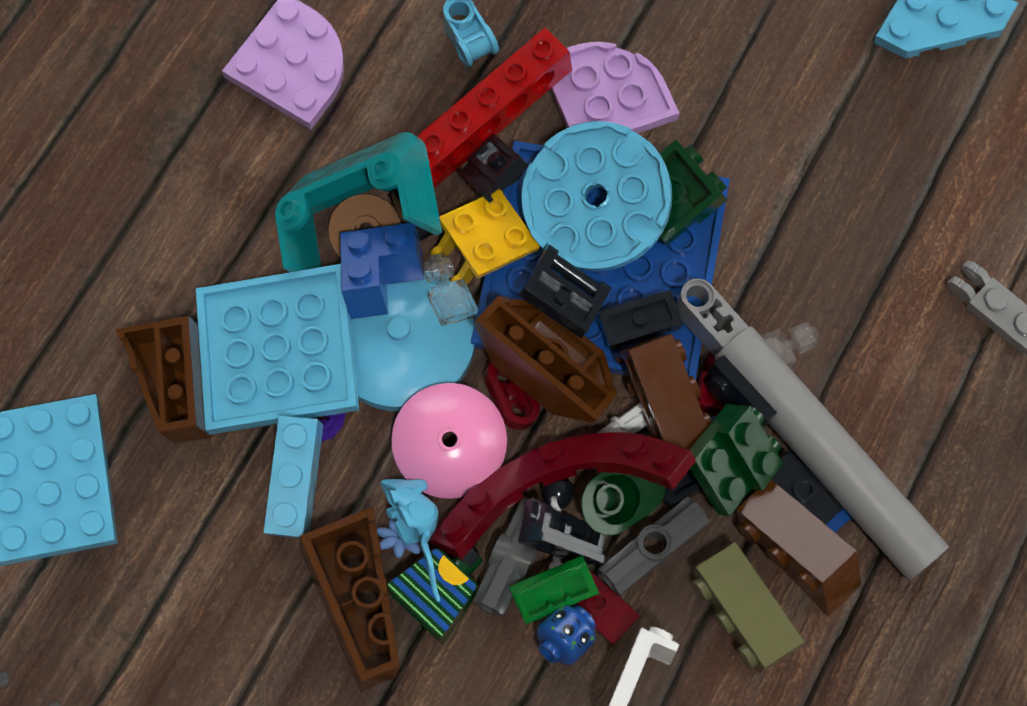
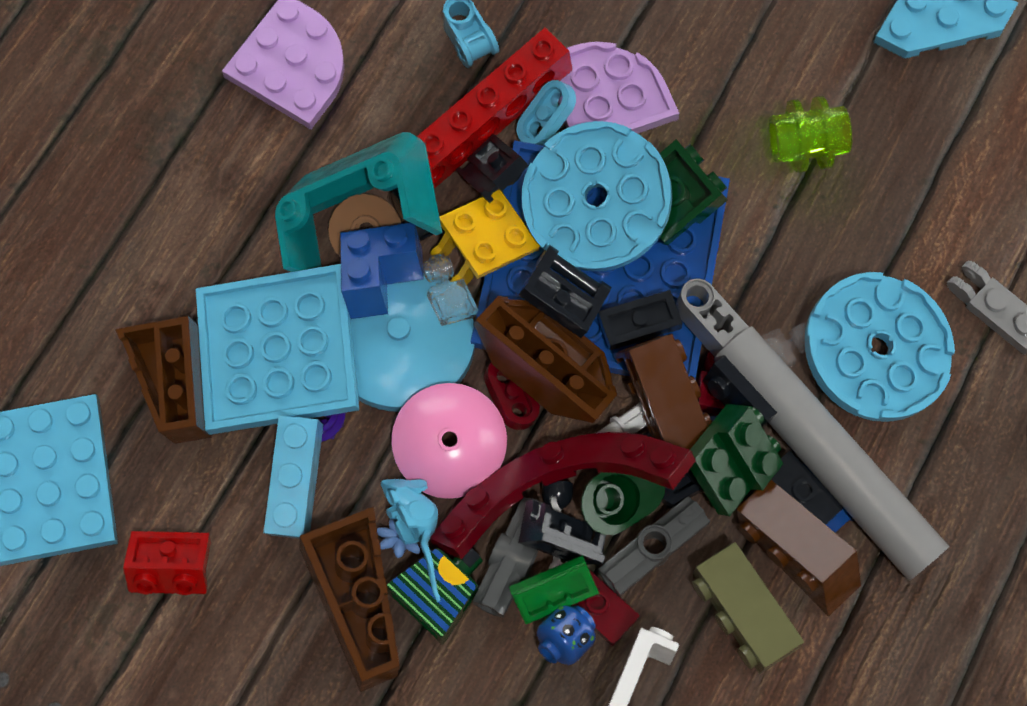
(167, 562): none -> red bracket
(546, 112): none -> medium azure plate
(810, 134): none -> clear neon green piece
(872, 383): none -> medium azure plate

